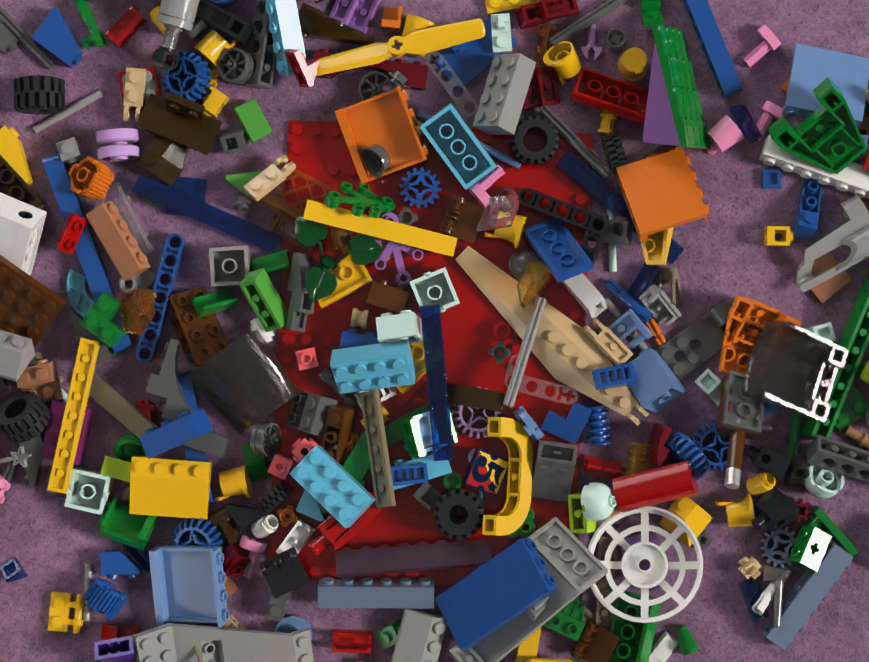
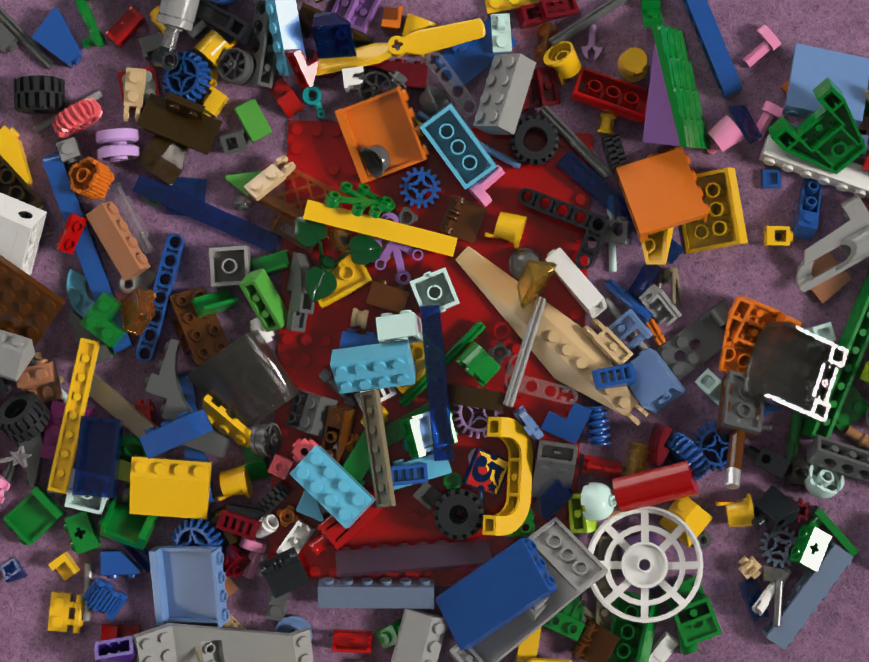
(33, 516): none -> green panel
(65, 566): none -> yellow panel
(77, 117): none -> coral gear
(78, 522): none -> green brick
(98, 457): none -> clear blue piece
(150, 44): none -> dark grey brick
(227, 426): none -> yellow wing
(236, 530): none -> dark red slope
(286, 98): none -> red slope
(307, 358): coral brick -> none
(314, 101): none -> teal plate
(332, 36): none -> clear blue slope
(351, 78): none -> white hinge
(433, 100): none -> dark grey helmet
(450, 355): none -> green axle
(478, 364): none -> green brick
(500, 211): clear shield -> none
(552, 499): none -> clear blue slope
(558, 249): blue plate -> none
(616, 36): flat silver wheel -> none
(697, 619): none -> green bracket
(725, 222): none -> yellow slope
(760, 483): yellow brick -> none

